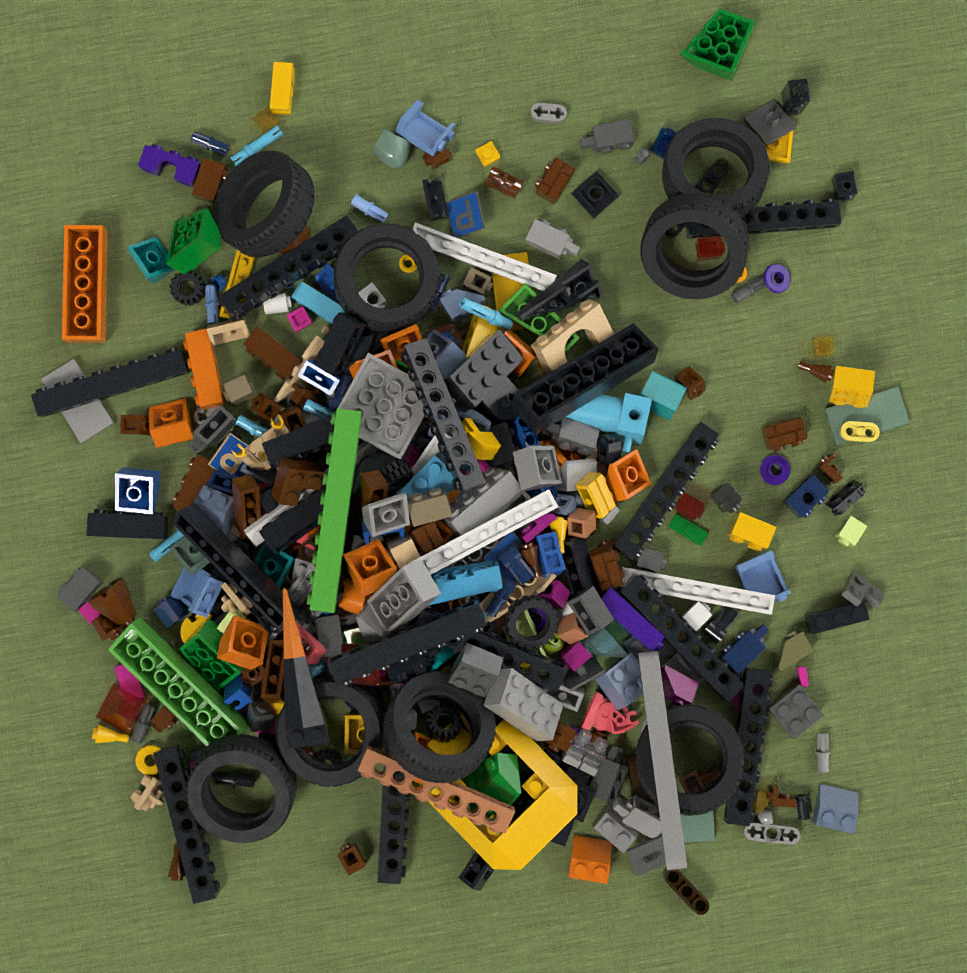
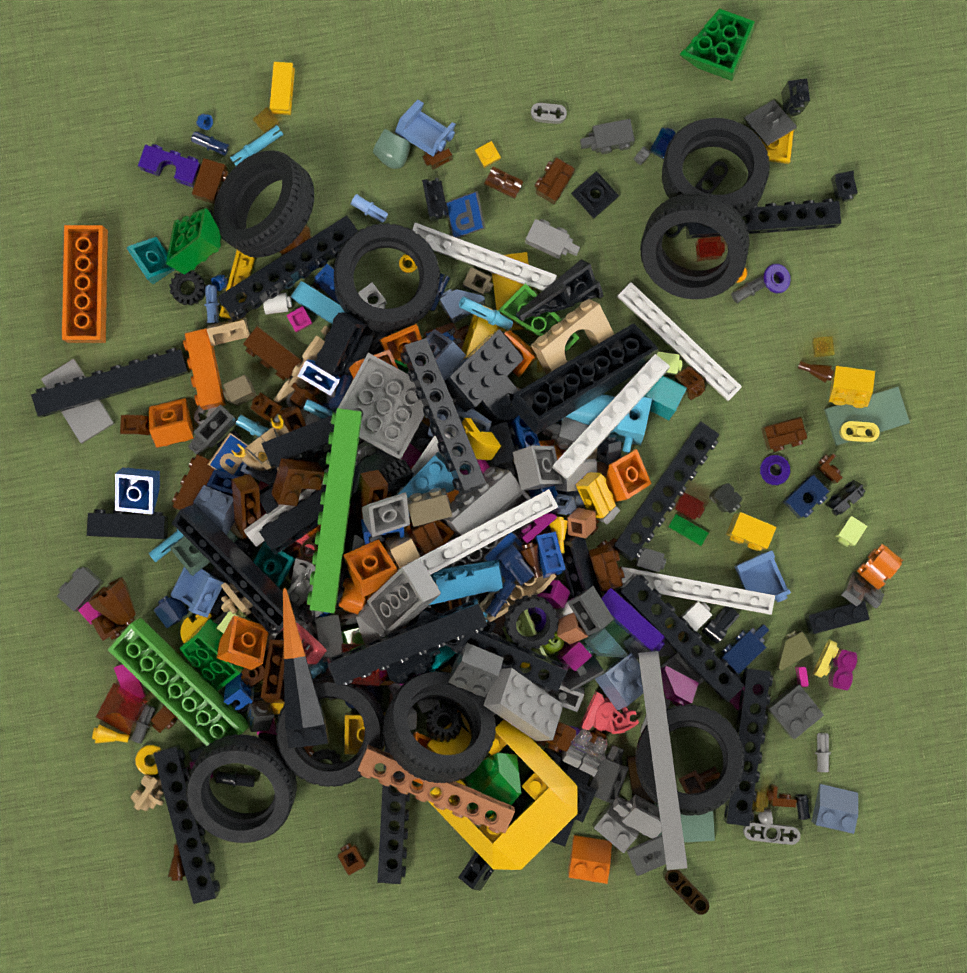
(208, 123): none -> blue hinge
(611, 417): none -> white plate
(673, 361): none -> yellowish green brick
(679, 341): none -> white plate
(829, 651): none -> light yellow plate
(841, 673): none -> magenta brick
(880, 566): none -> orange brick

